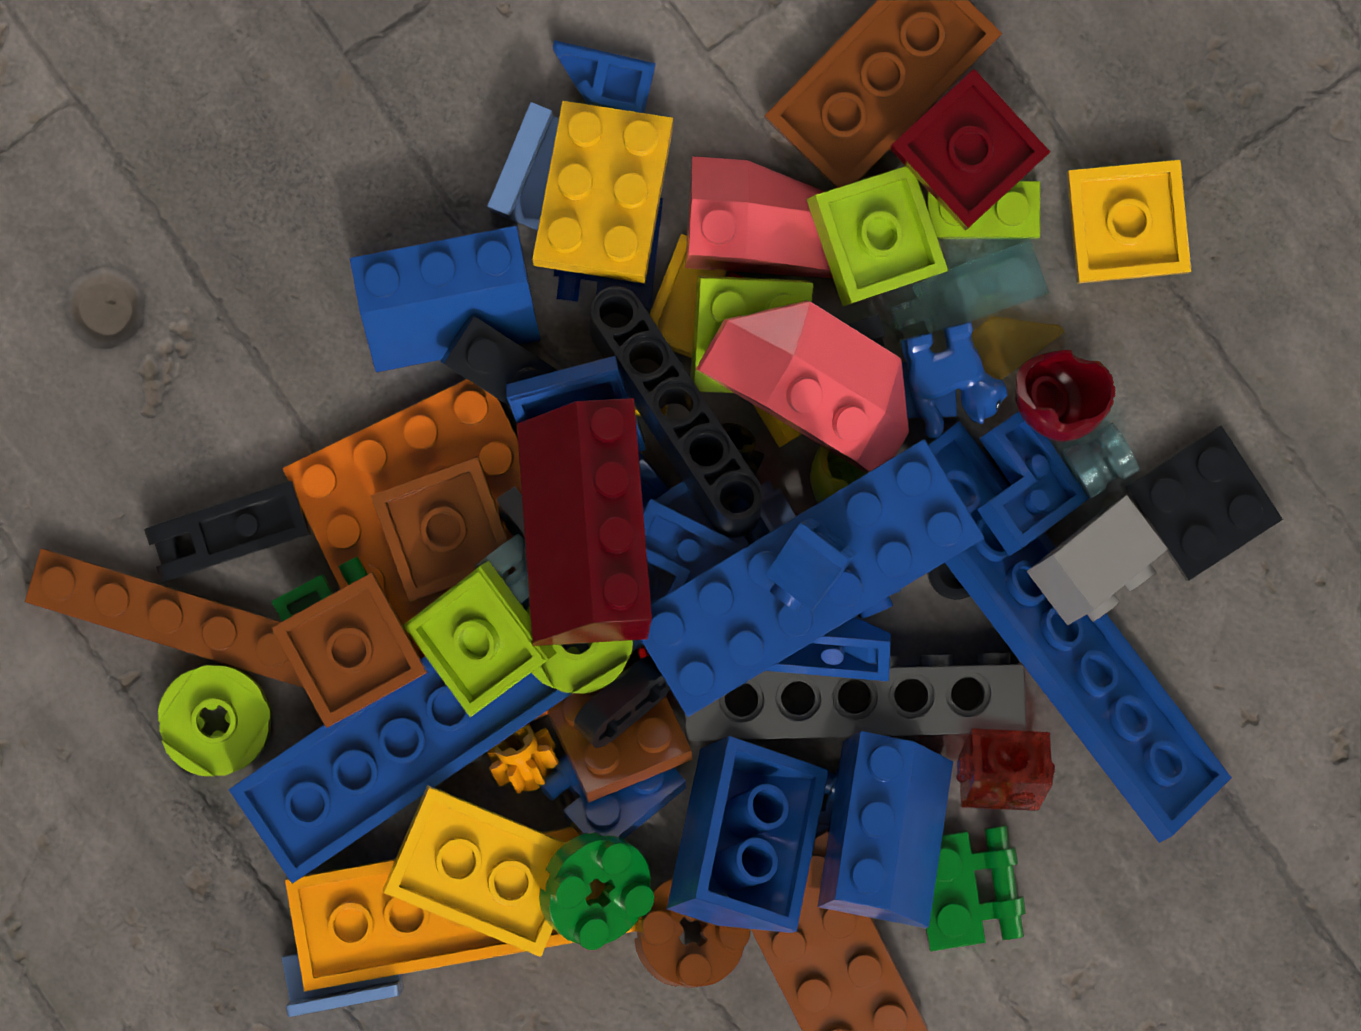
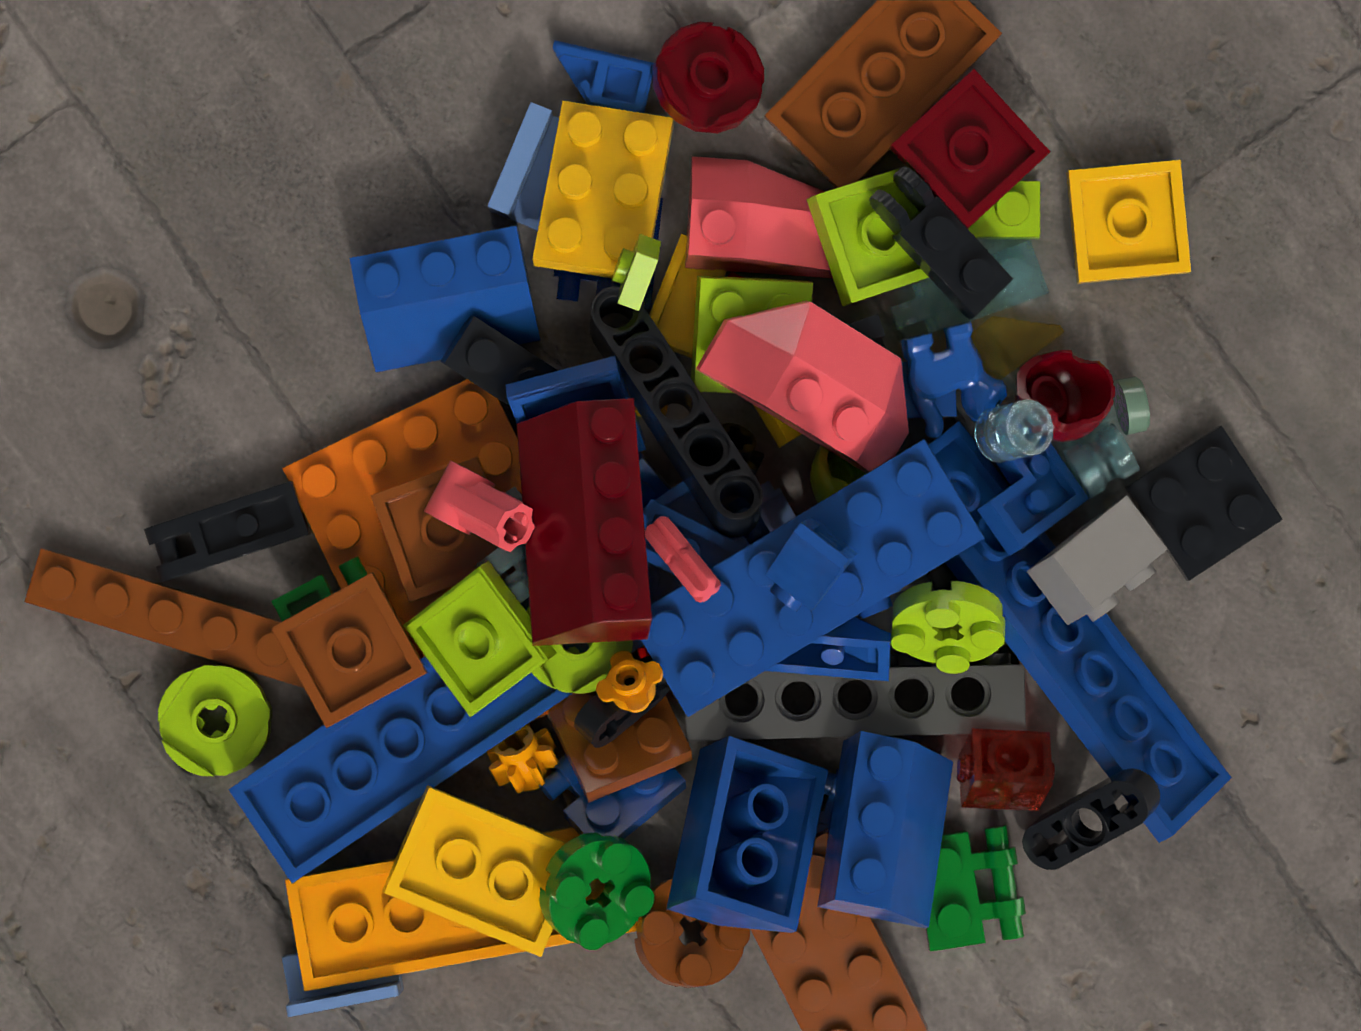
(477, 507): none -> coral piece
(635, 696): none -> light orange plate
(636, 270): none -> lime plate
(682, 559): none -> coral piece
(708, 77): none -> dark red tile
(941, 245): none -> black hinge
(948, 625): none -> lime plate
(1014, 431): none -> clear light blue wheel
(1100, 800): none -> black beam
(1131, 405): none -> sand green tile

